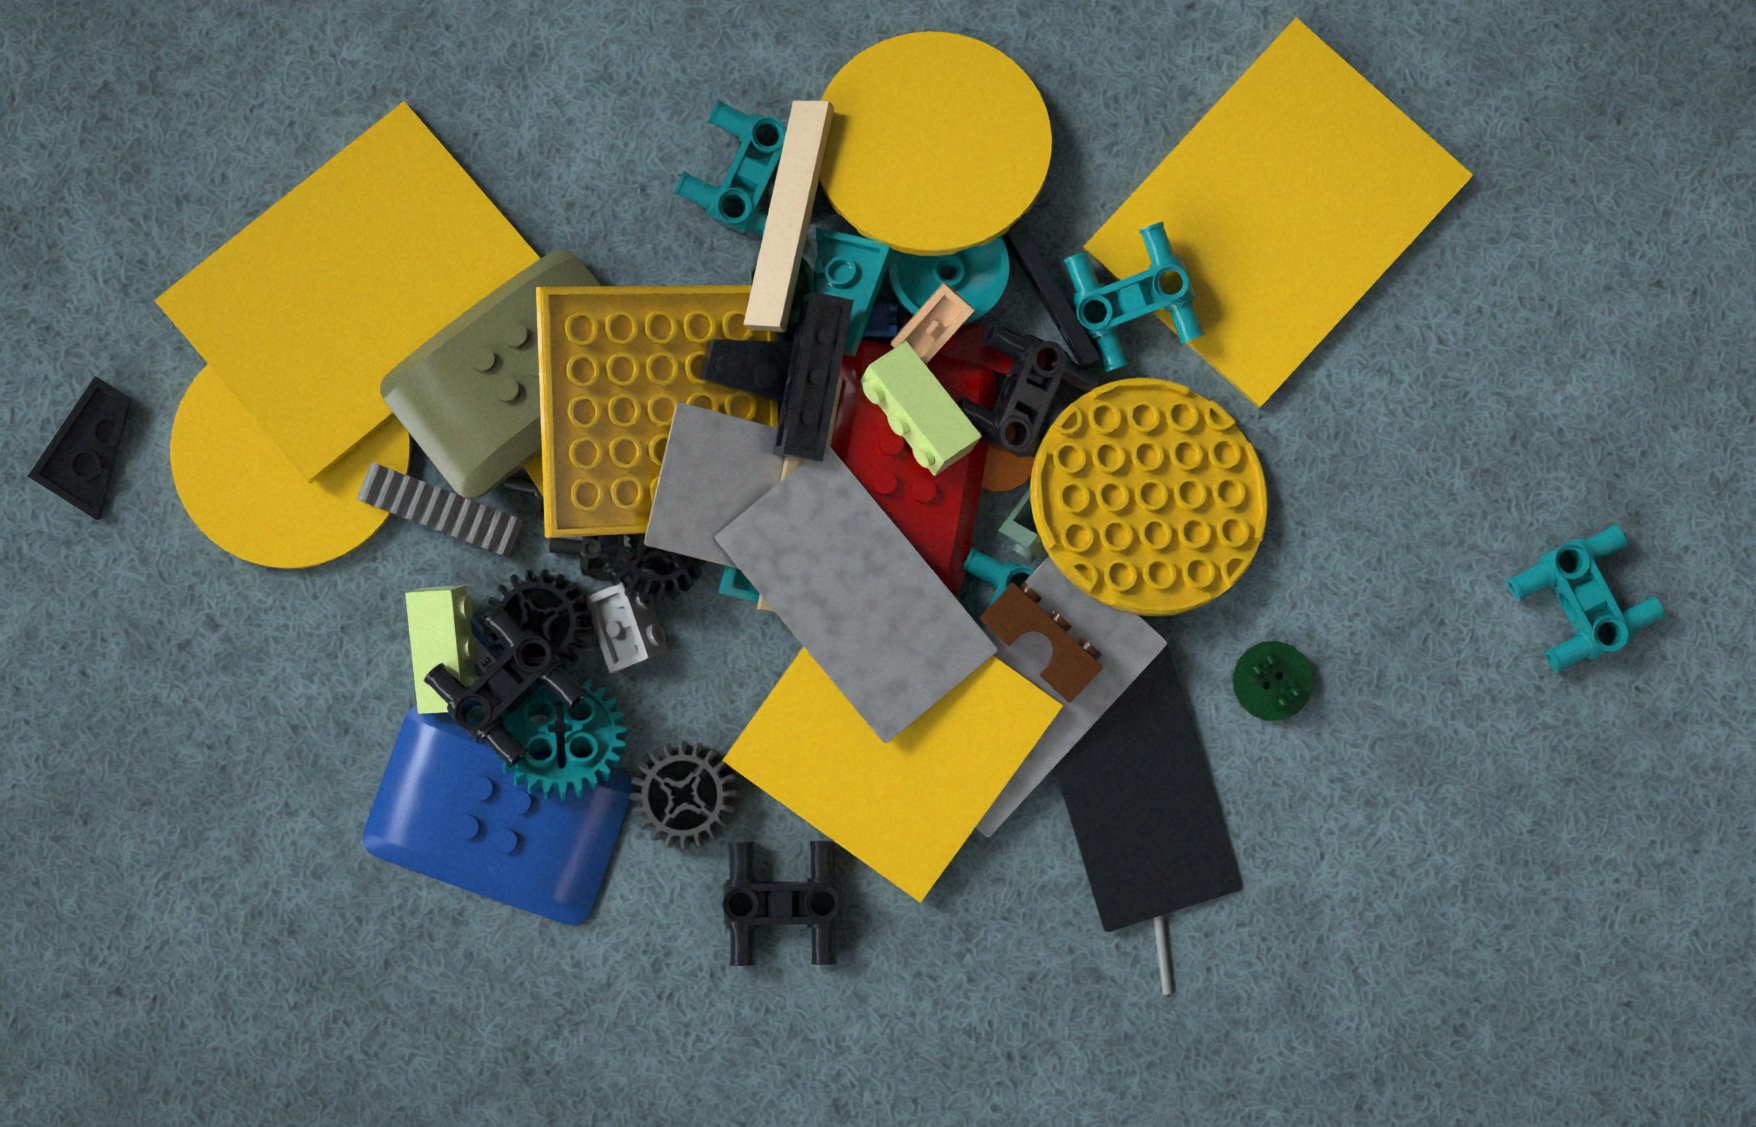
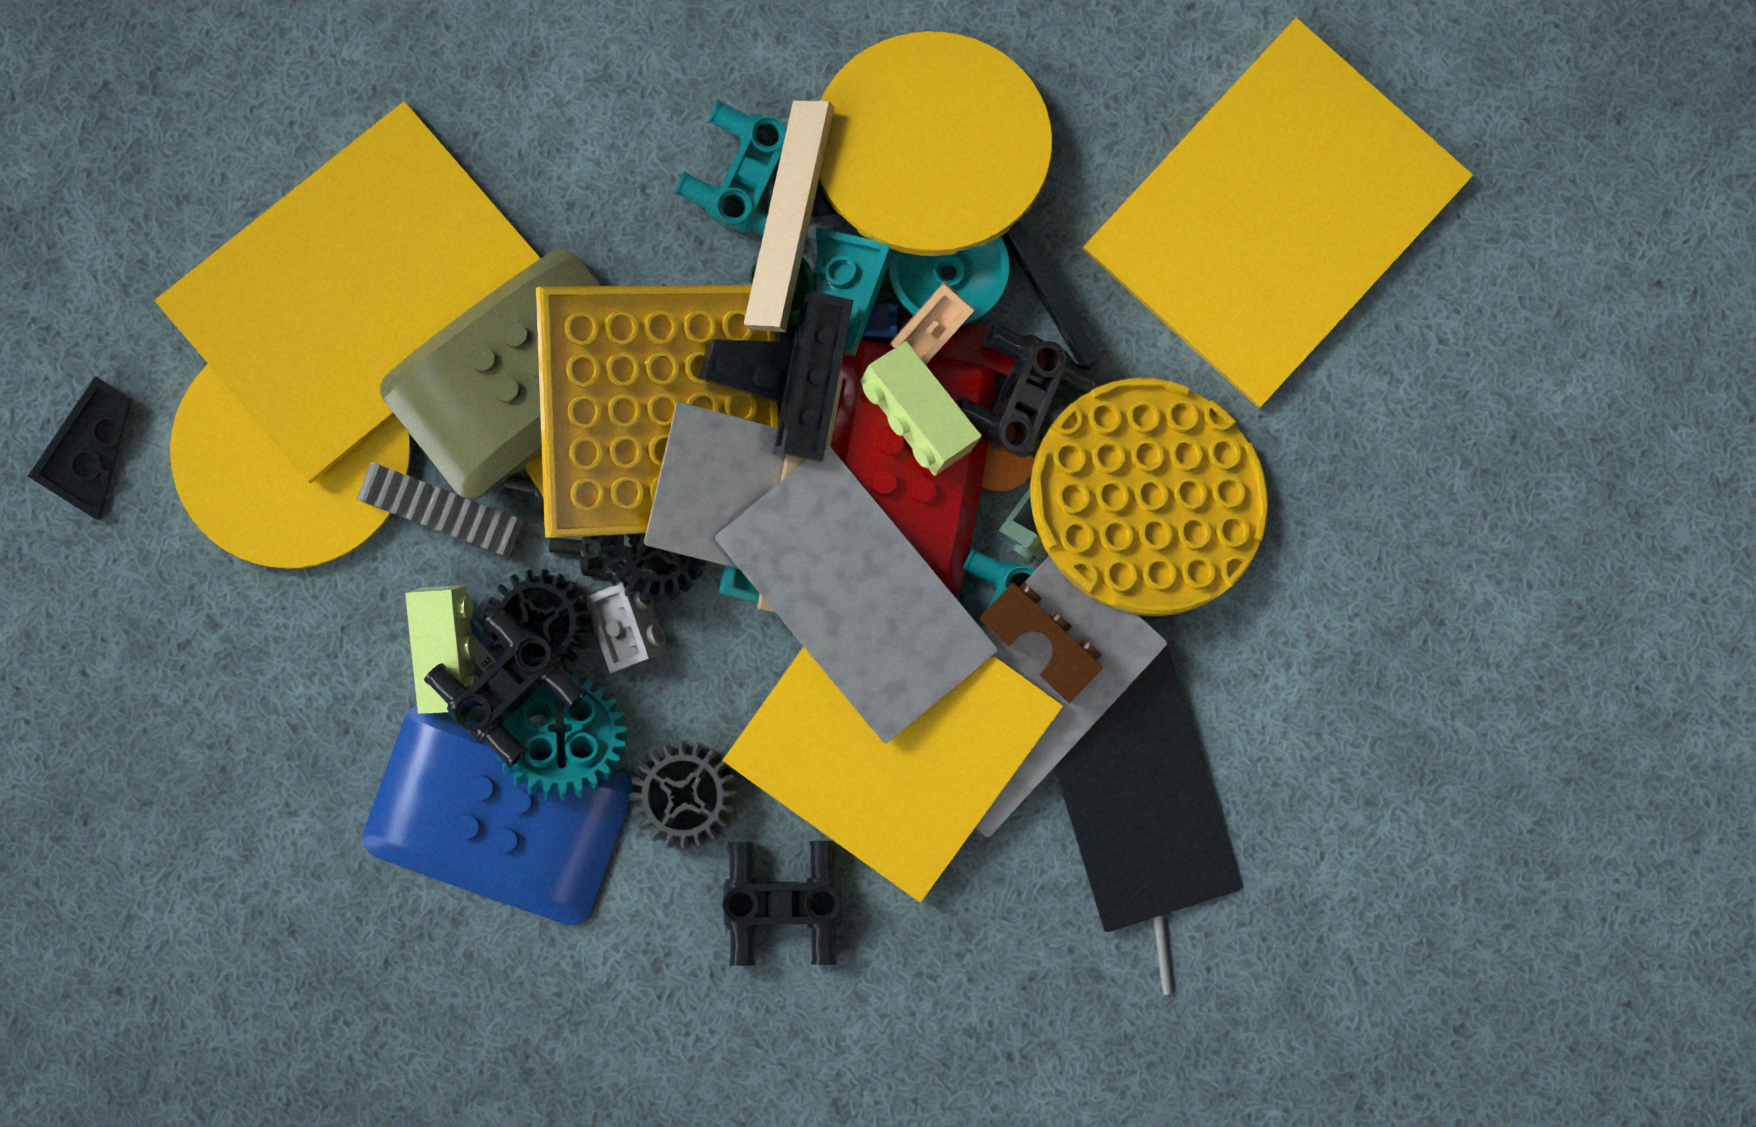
(1134, 296): teal piece -> none
(1260, 665): dark green plate -> none
(1585, 598): teal piece -> none

